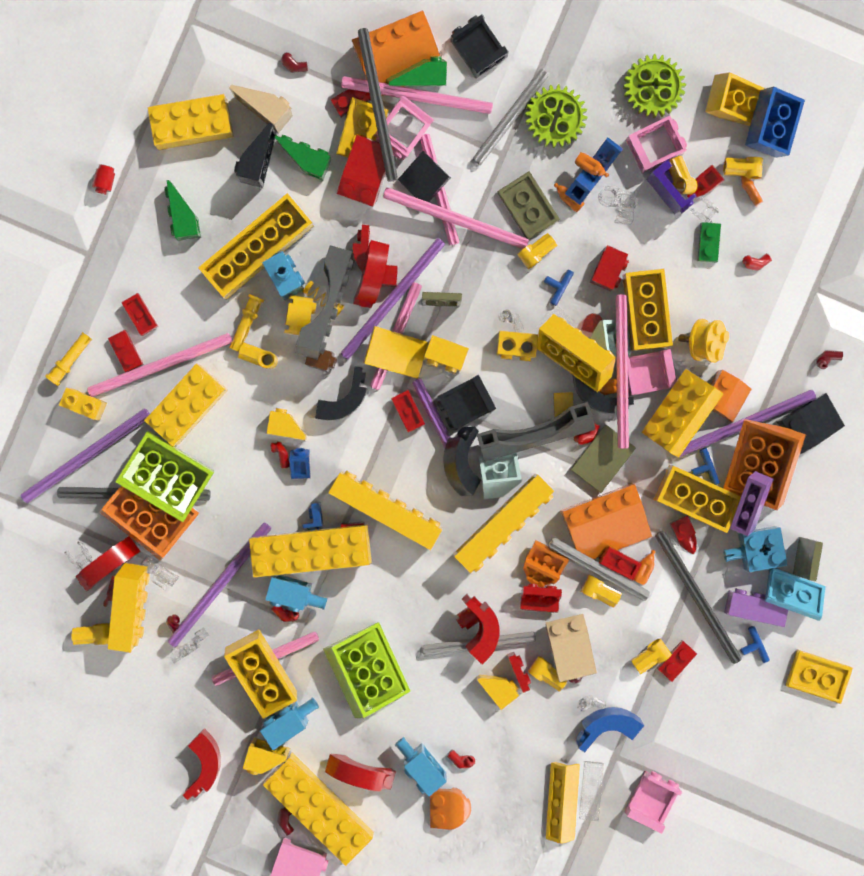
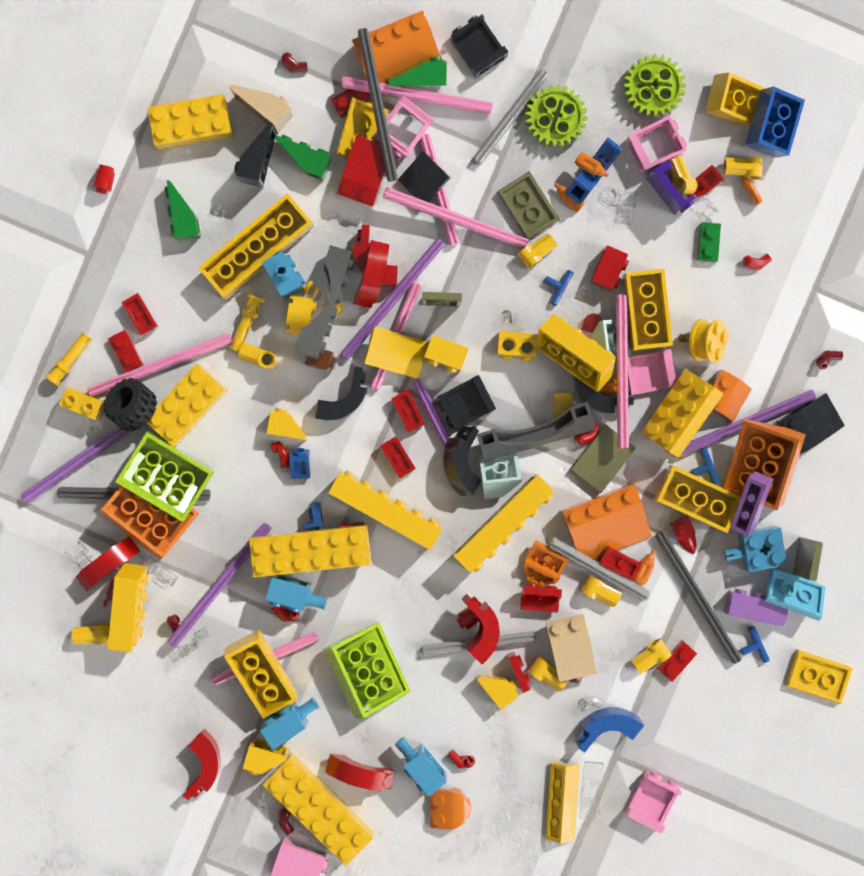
(130, 404): none -> black tyre
(397, 457): none -> red plate

